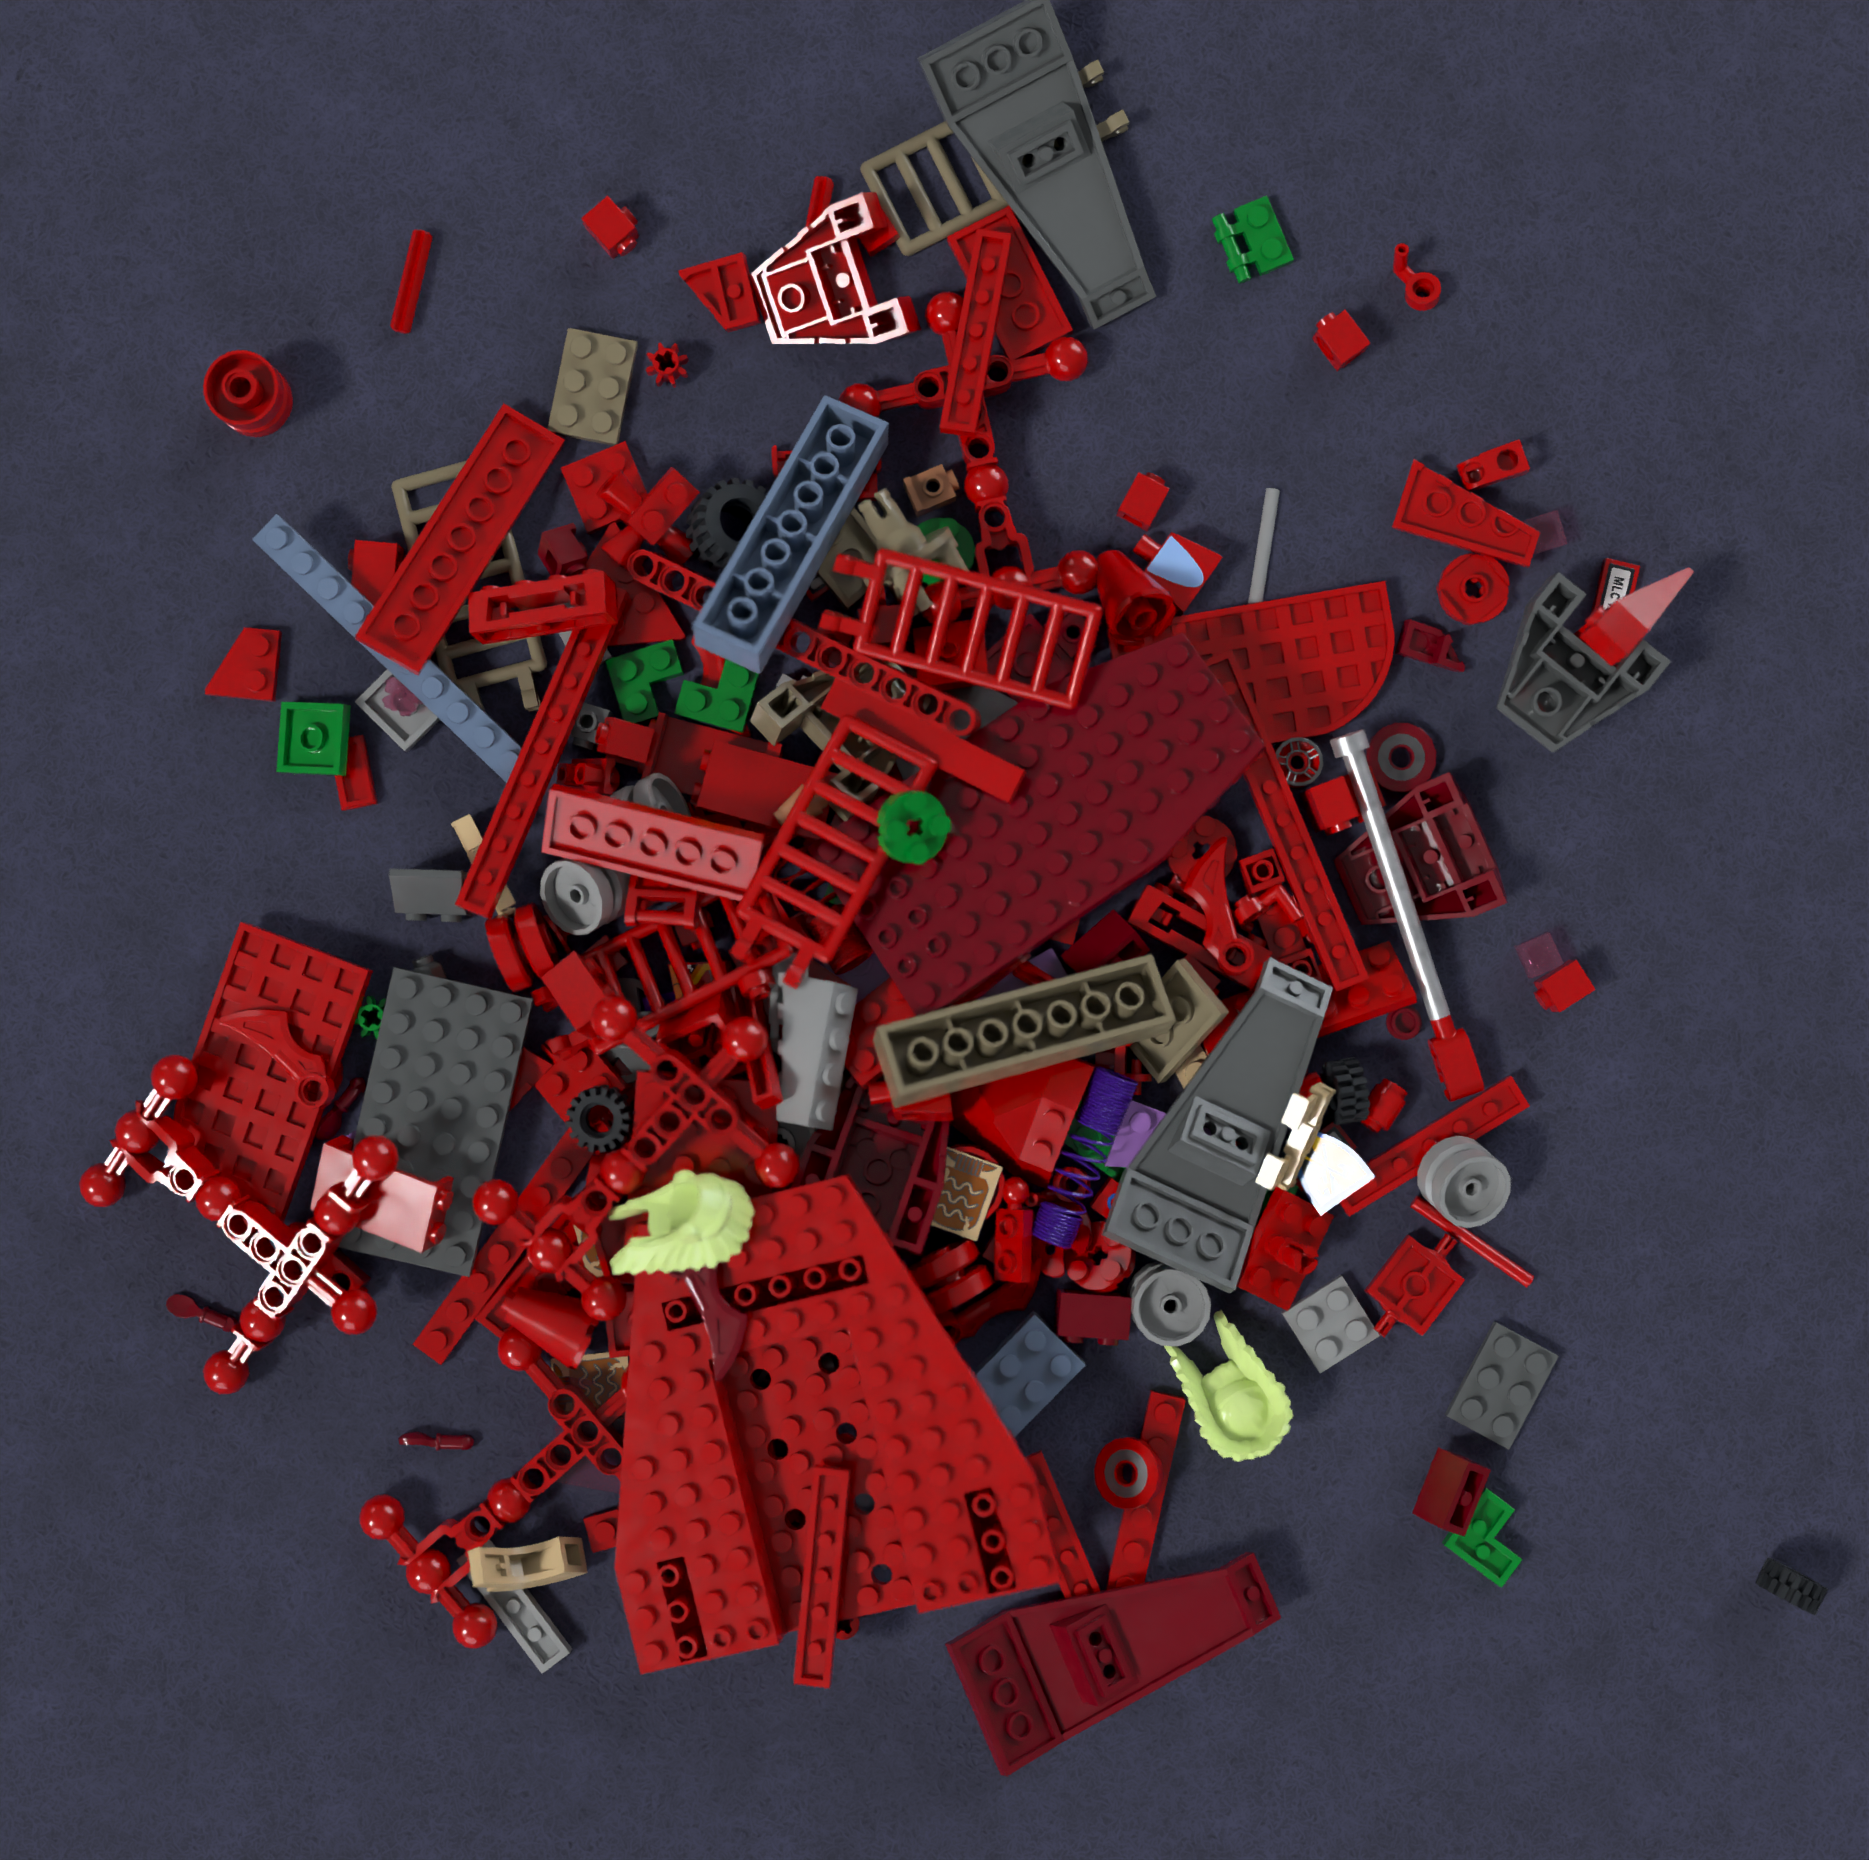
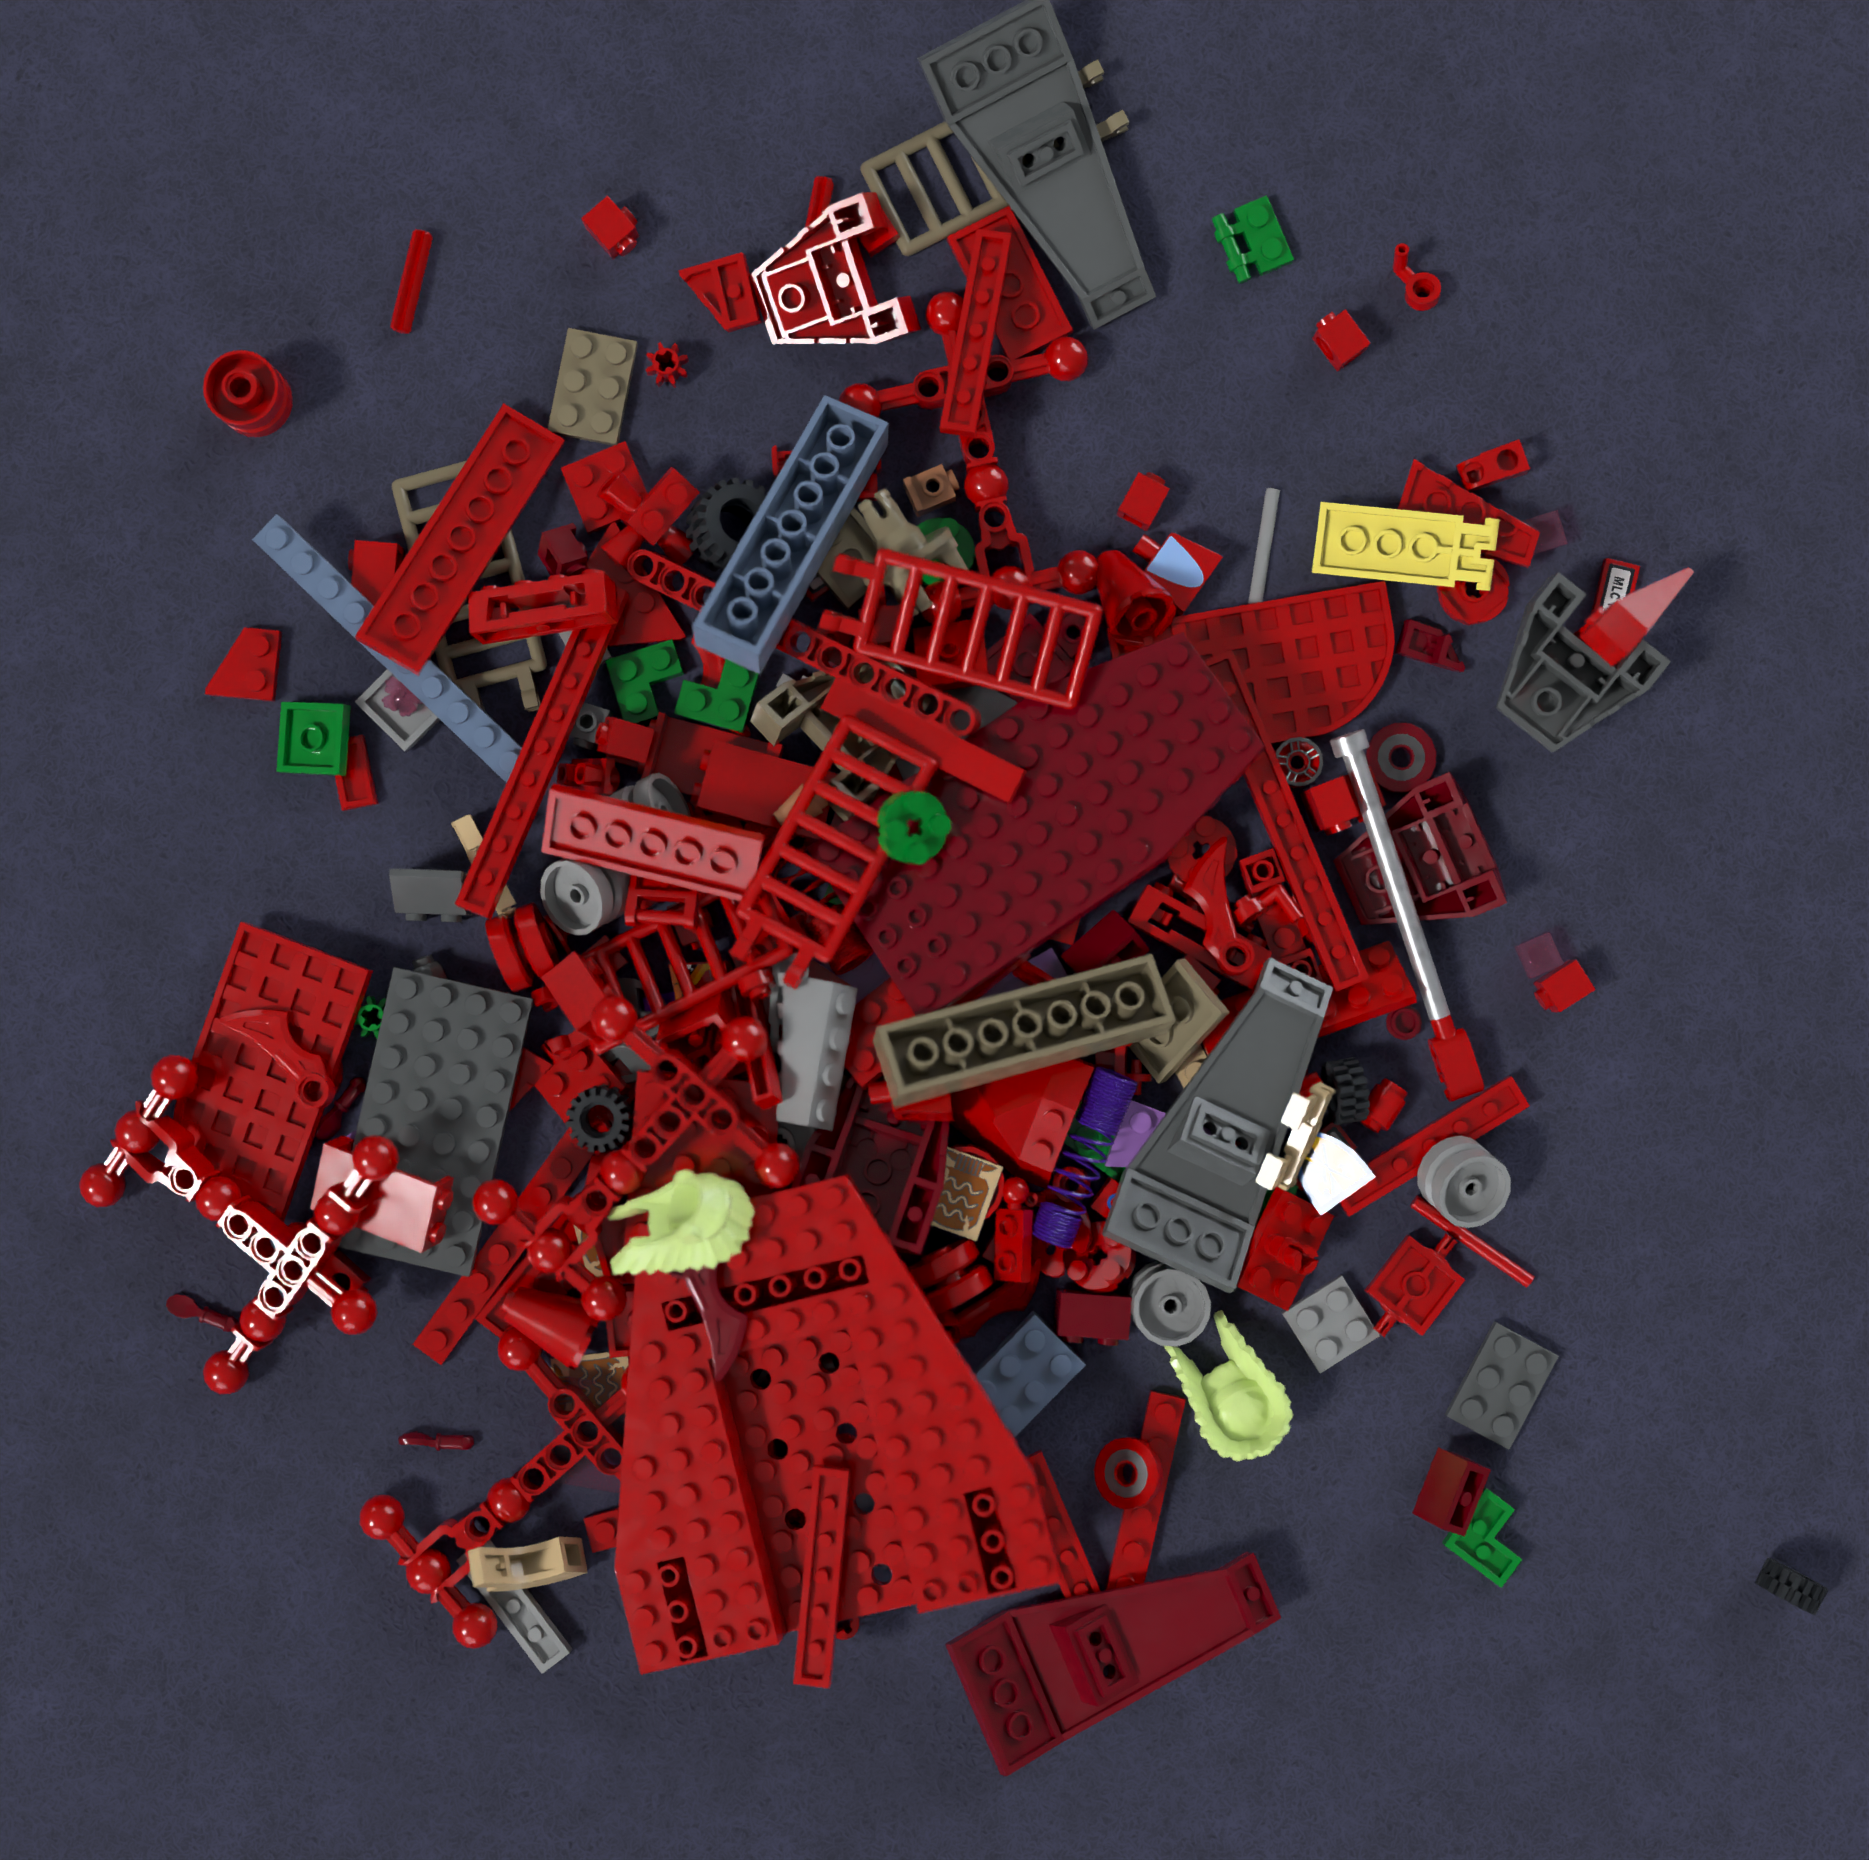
(1403, 546): none -> light yellow hinge

